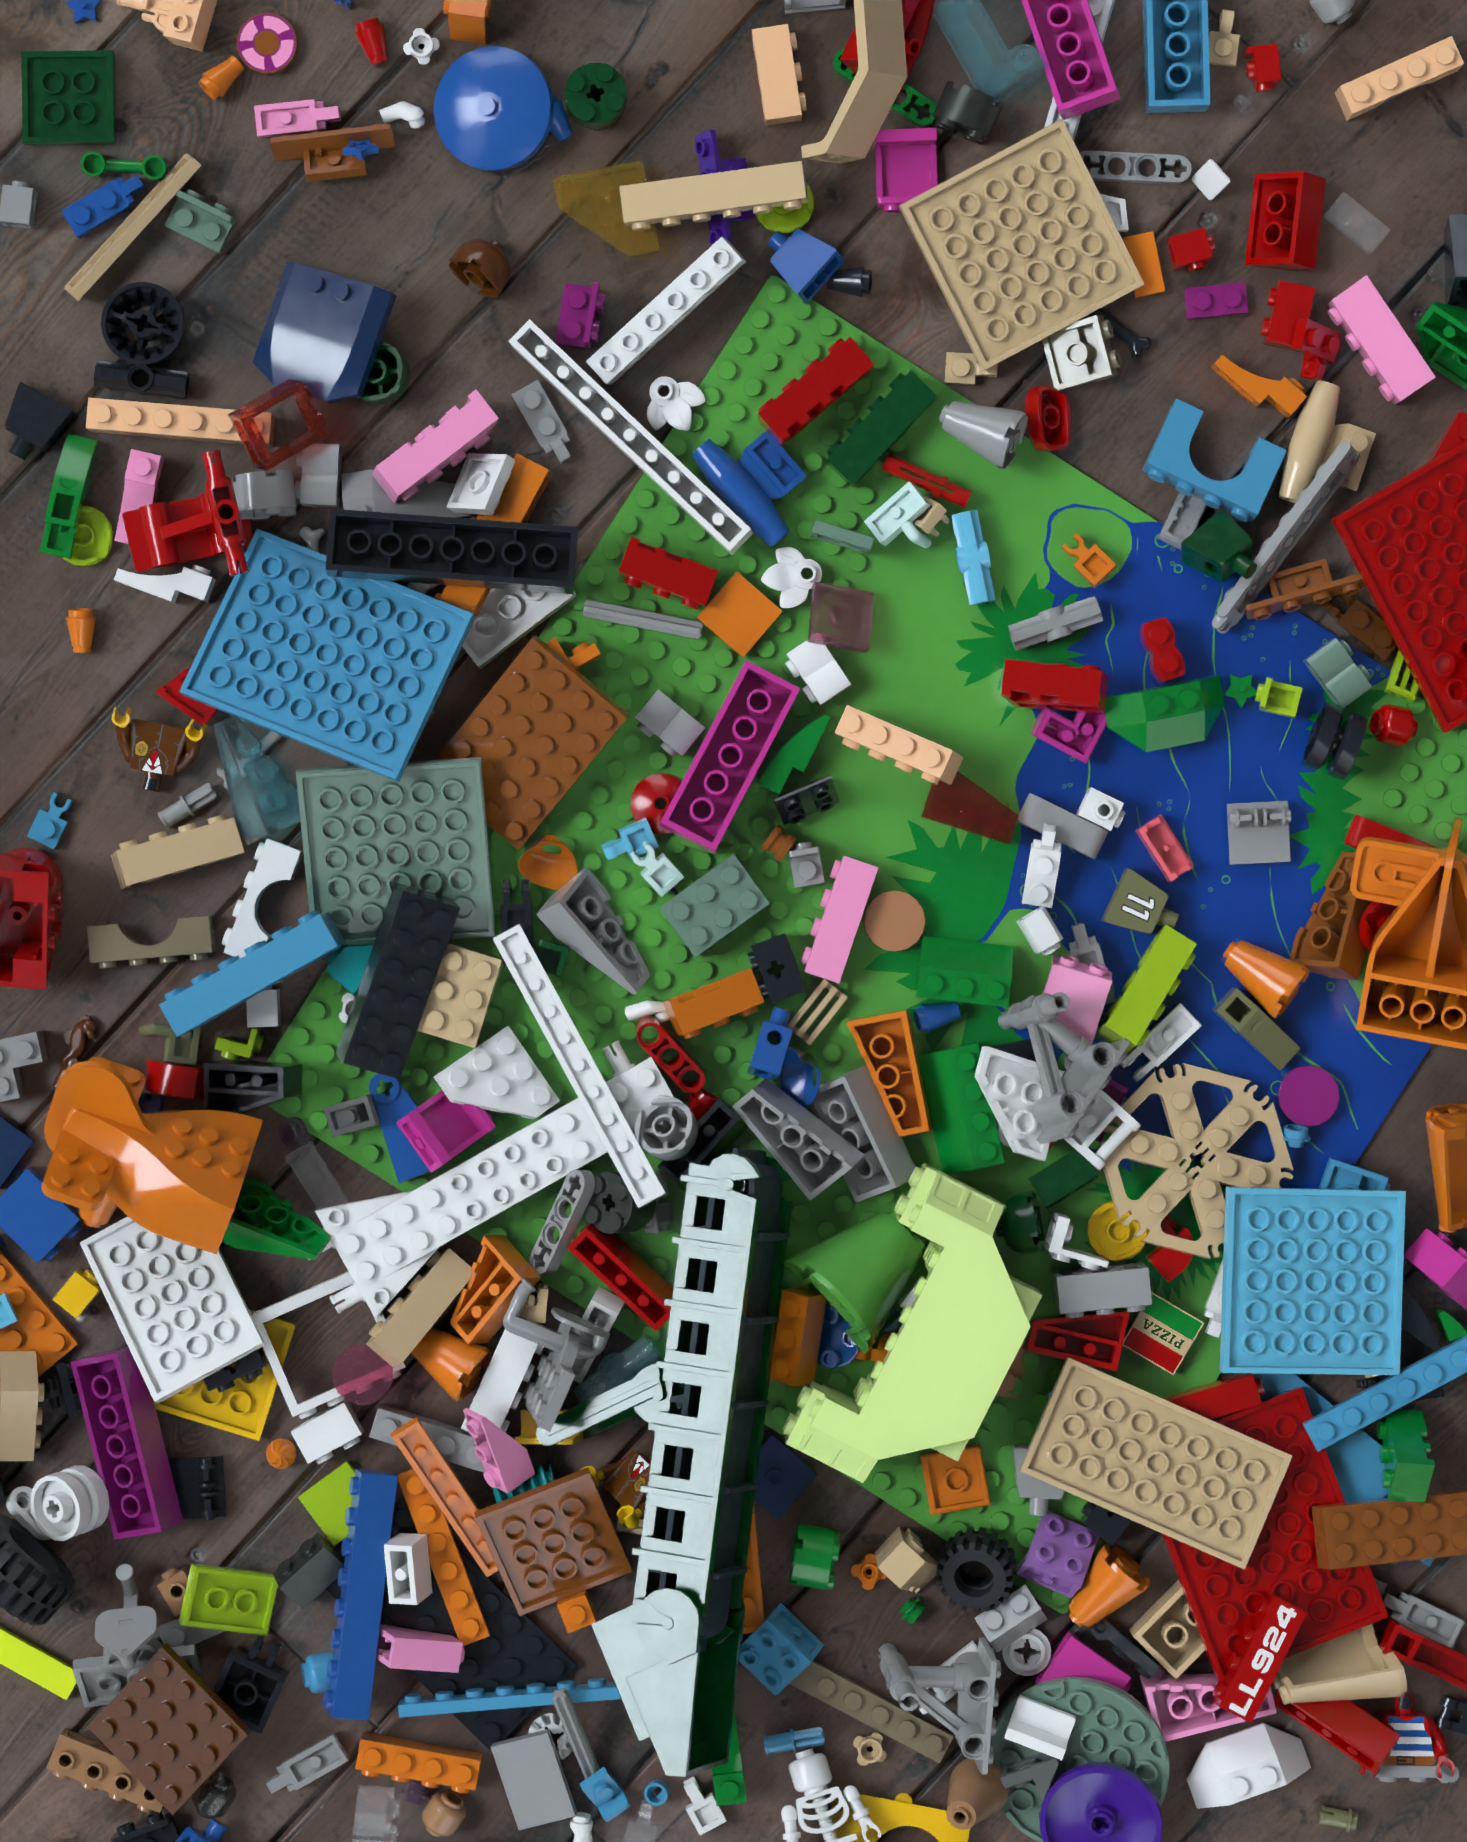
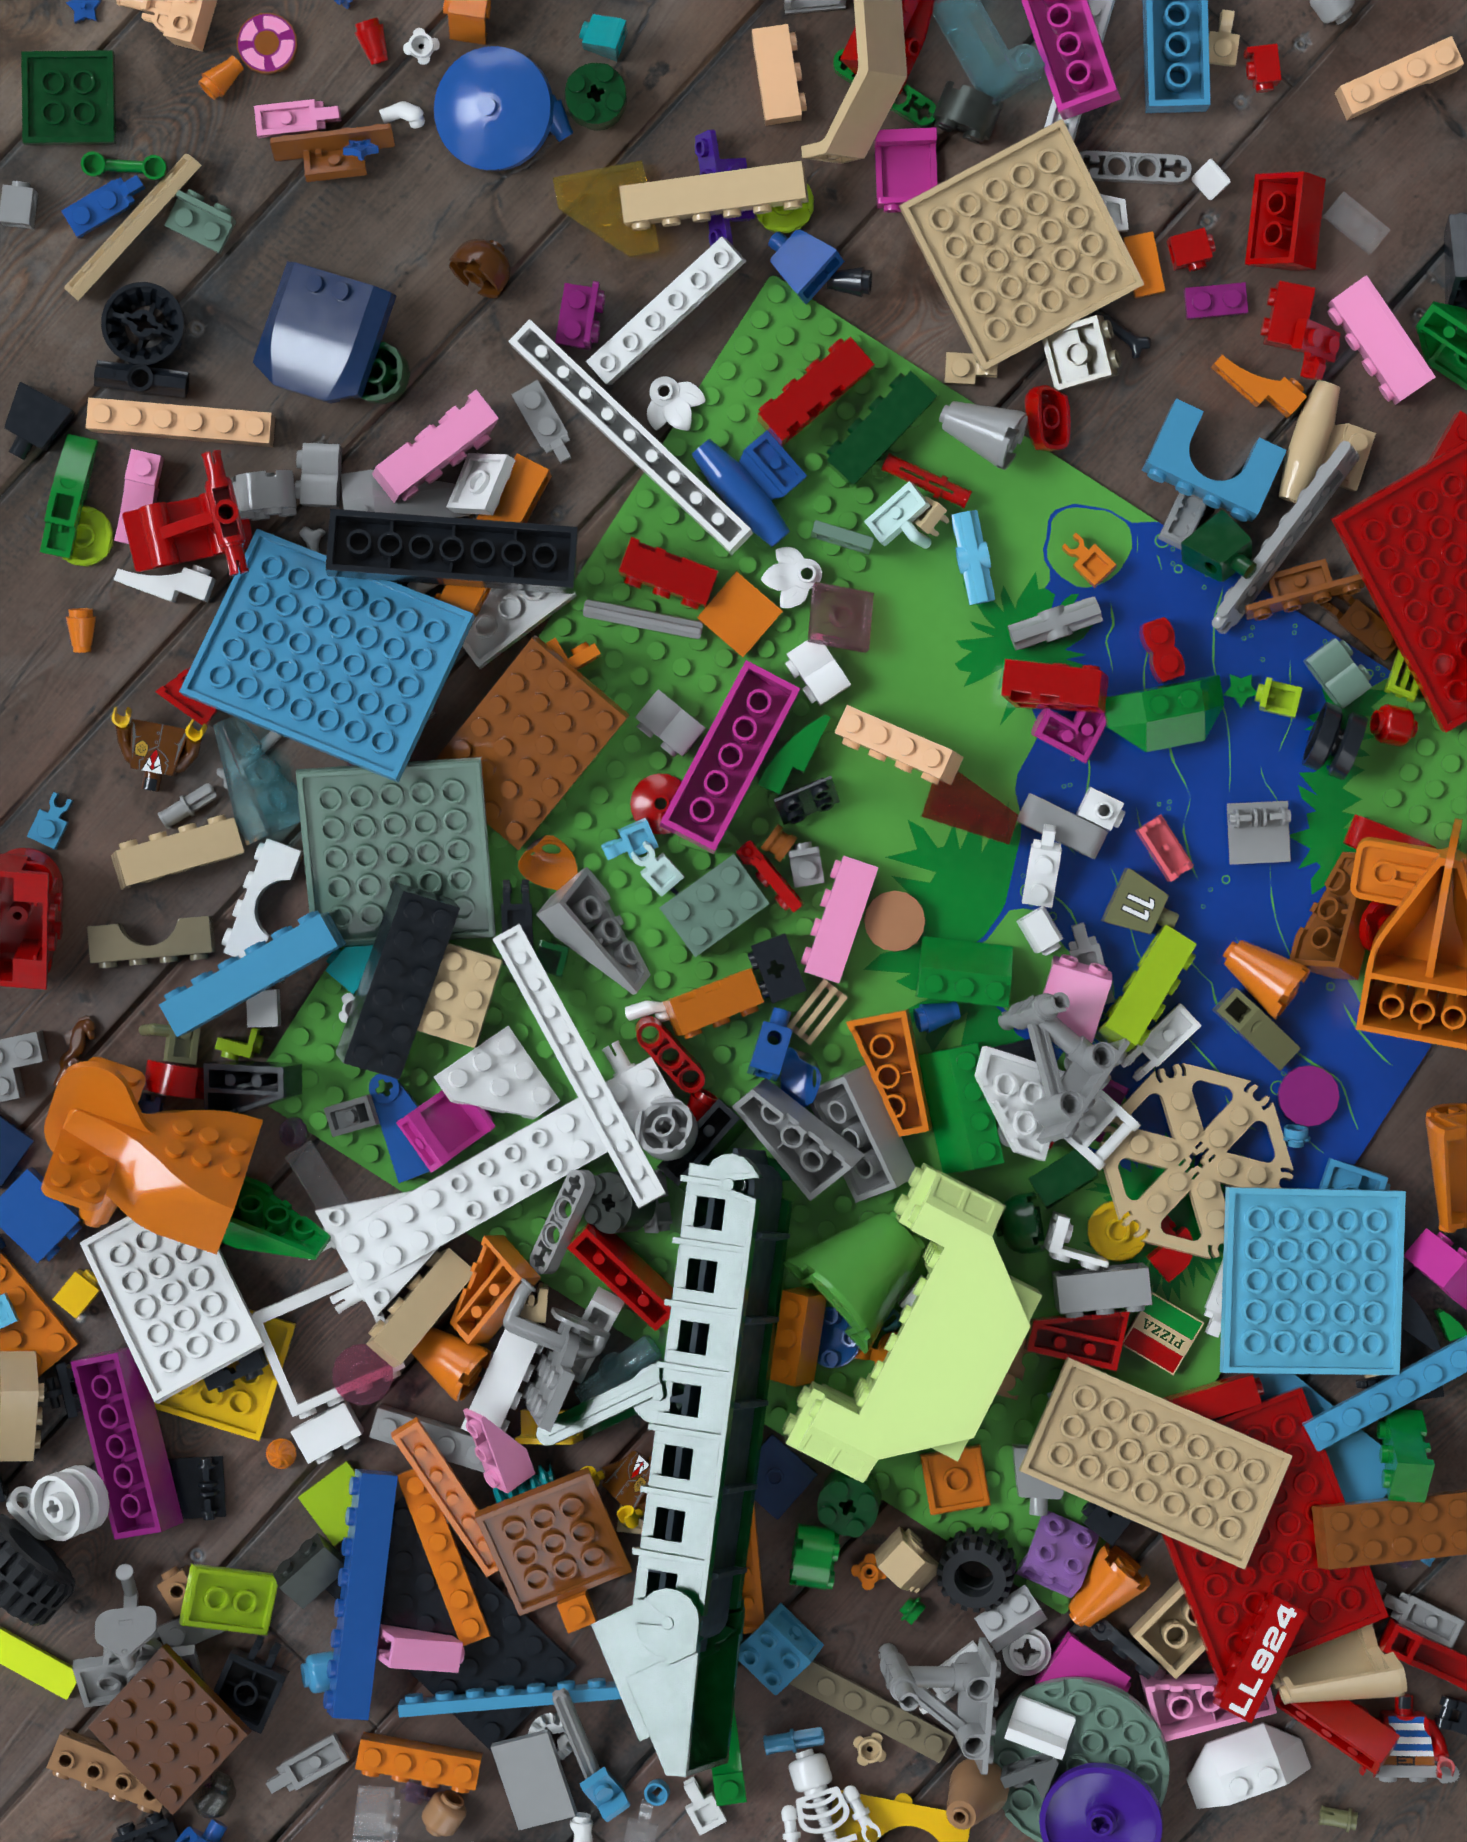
(251, 436): clear red window -> none
(408, 1568): white brick -> none
(604, 36): none -> teal slope
(769, 875): none -> red hinge
(847, 1517): none -> dark green brick

